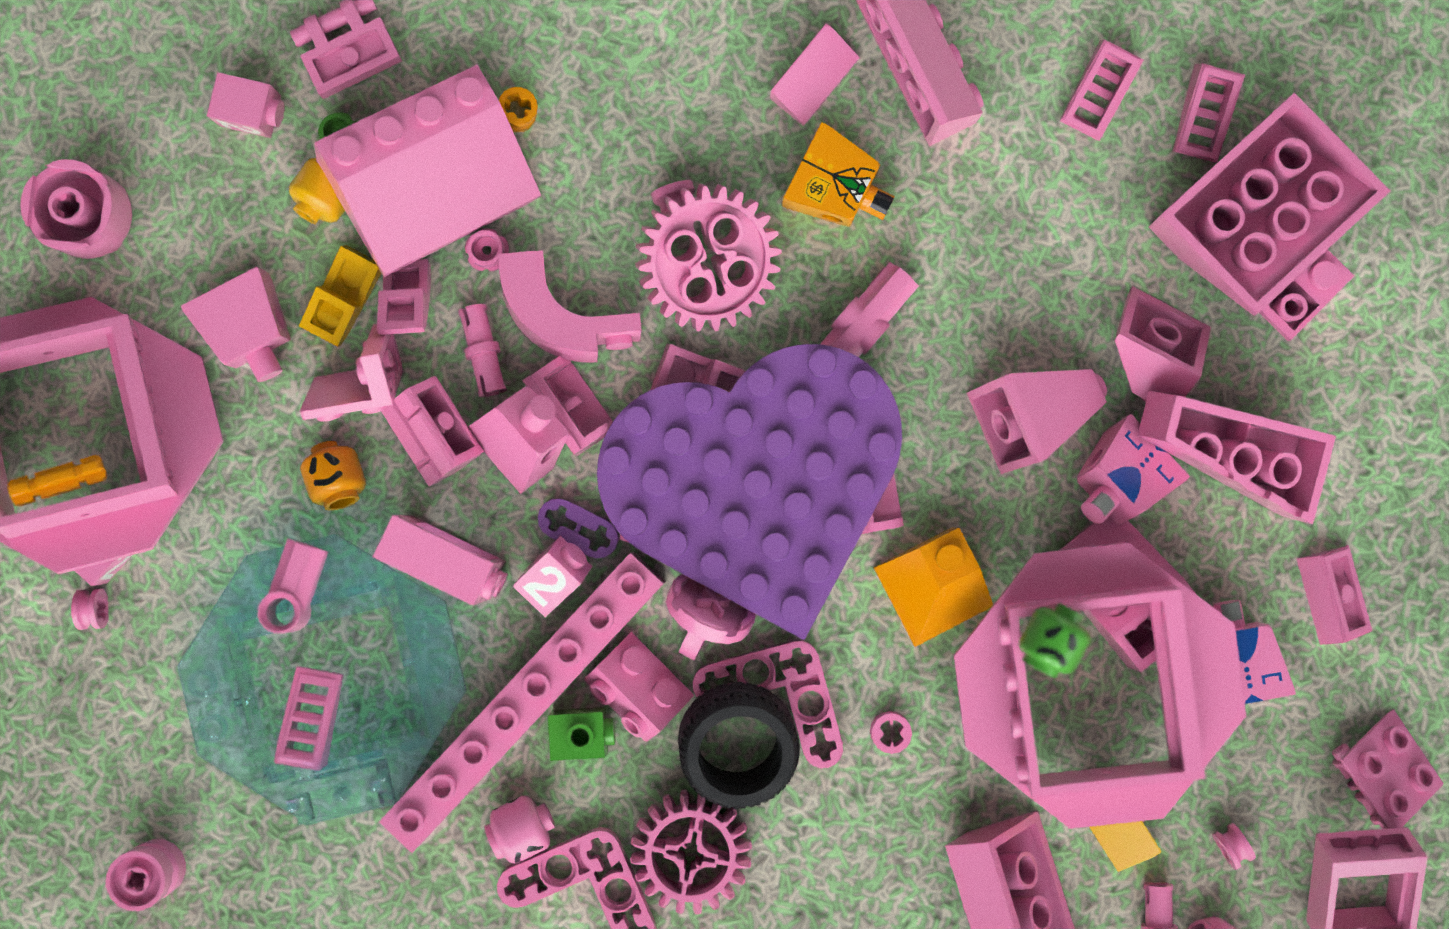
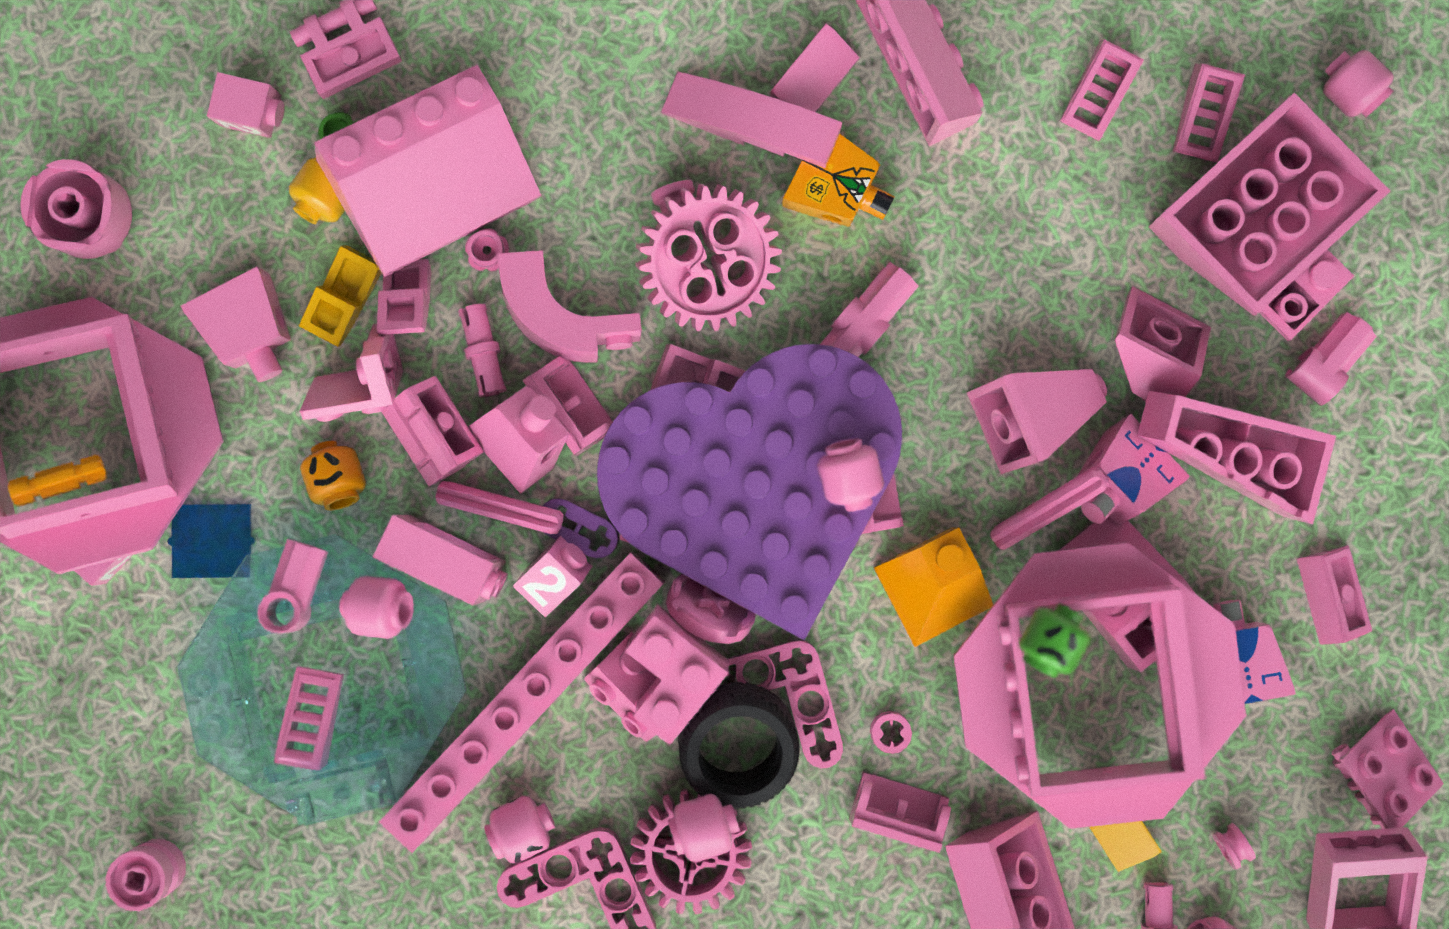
(90, 609): bright pink bush -> none
(210, 540): none -> clear blue piece
(376, 607): none -> bright pink head
(499, 507): none -> bright pink axle
(524, 98): light orange bush -> none
(580, 733): bright green brick -> none
(685, 673): none -> bright pink brick
(703, 827): none -> bright pink head
(752, 118): none -> bright pink slope
(850, 474): none -> bright pink head
(900, 812): none -> bright pink hinge
(1049, 508): none -> bright pink axle
(1325, 365): none -> bright pink piece
(1358, 83): none -> bright pink head

